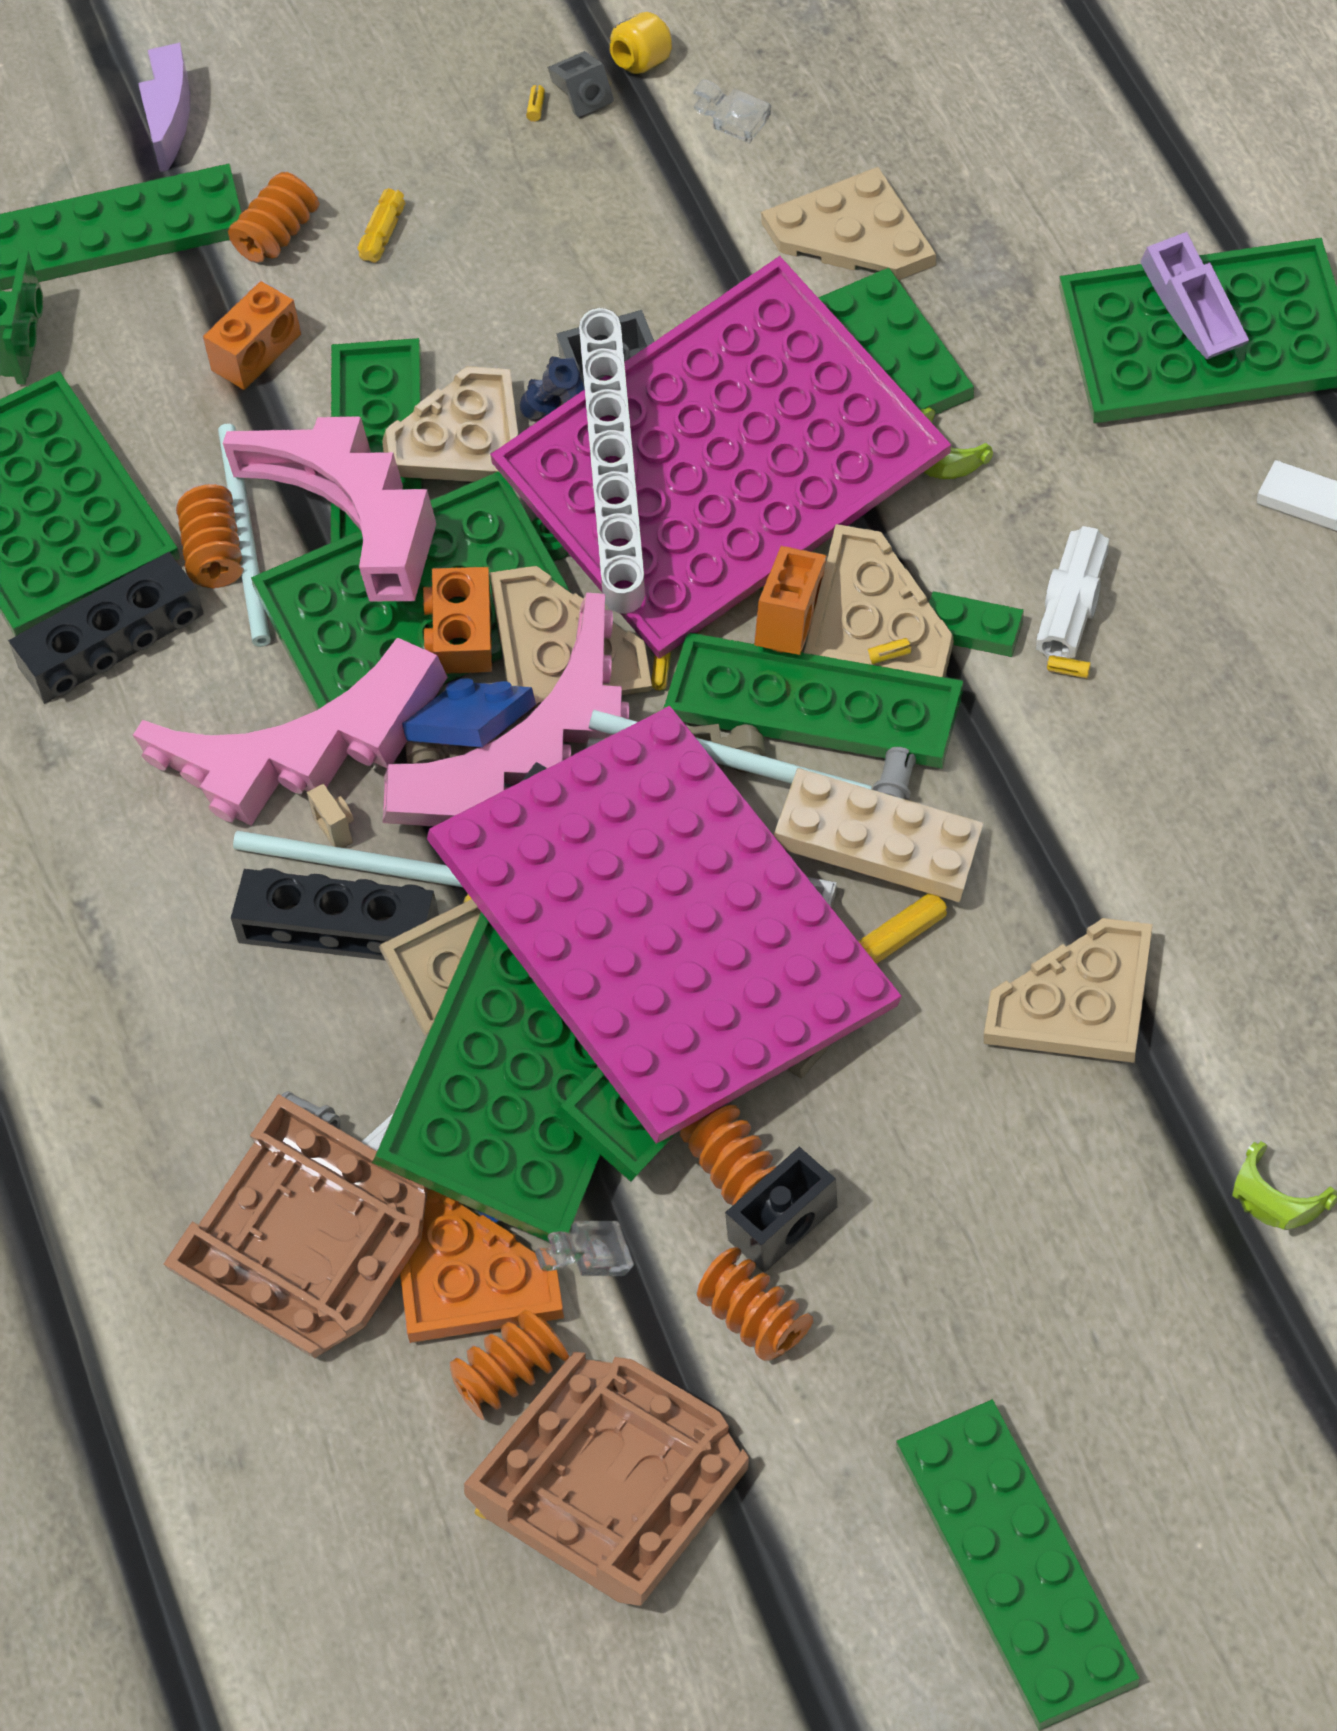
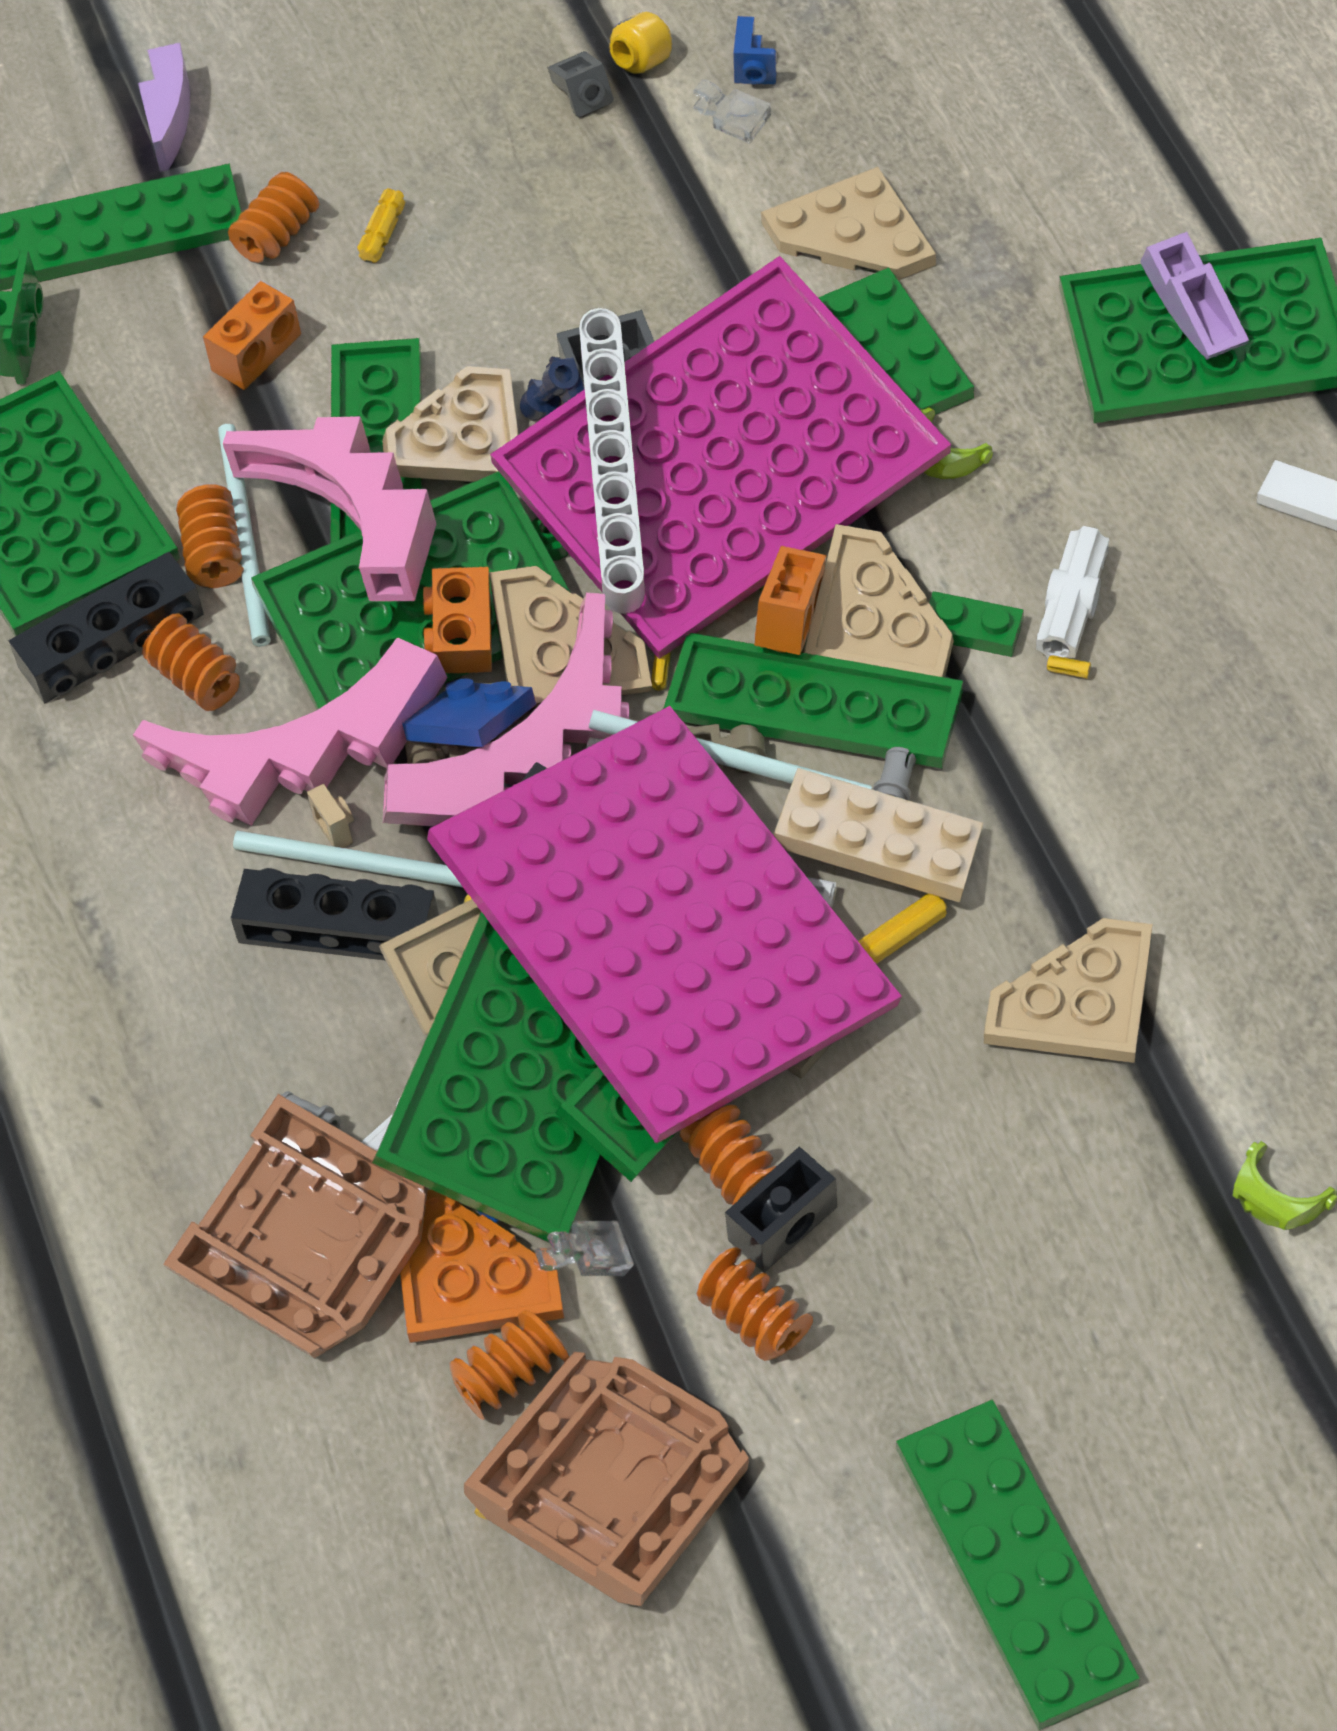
(192, 662): none -> orange piece
(535, 103): yellow piece -> none
(750, 60): none -> blue bracket
(874, 652): yellow piece -> none

